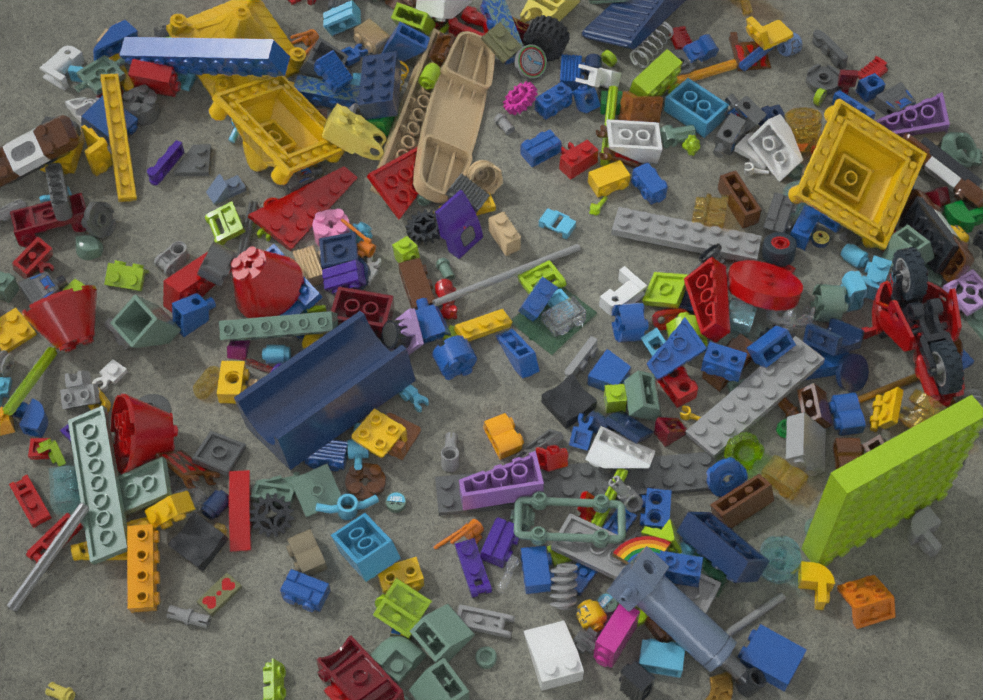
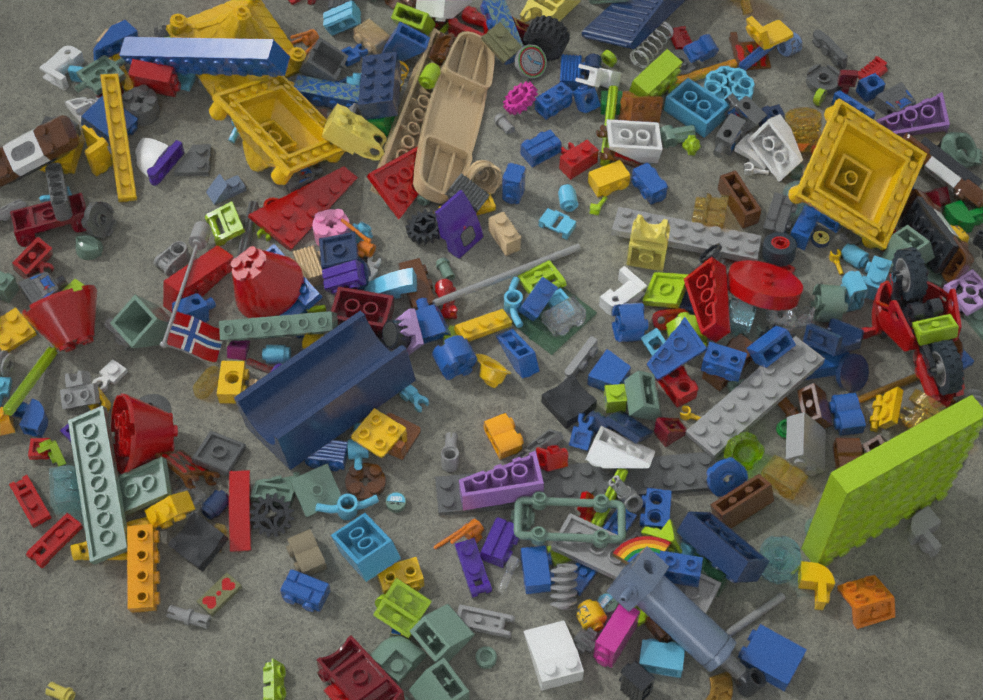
(48, 557): light grey axle -> none
(125, 276): lime bracket -> none
(148, 153): none -> white brick
(186, 331): none -> flag
(216, 264): dark grey brick -> none
(333, 72): blue brick -> none
(394, 283): none -> medium azure slope
(405, 250): lime brick -> none
(491, 370): none -> yellow piece
(512, 307): none -> medium azure piece
(513, 183): none -> blue brick
(567, 198): none -> medium azure brick
(648, 244): none -> light yellow brick
(729, 80): none -> medium azure connector
(836, 259): none -> yellow hand
(935, 329): none -> lime slope

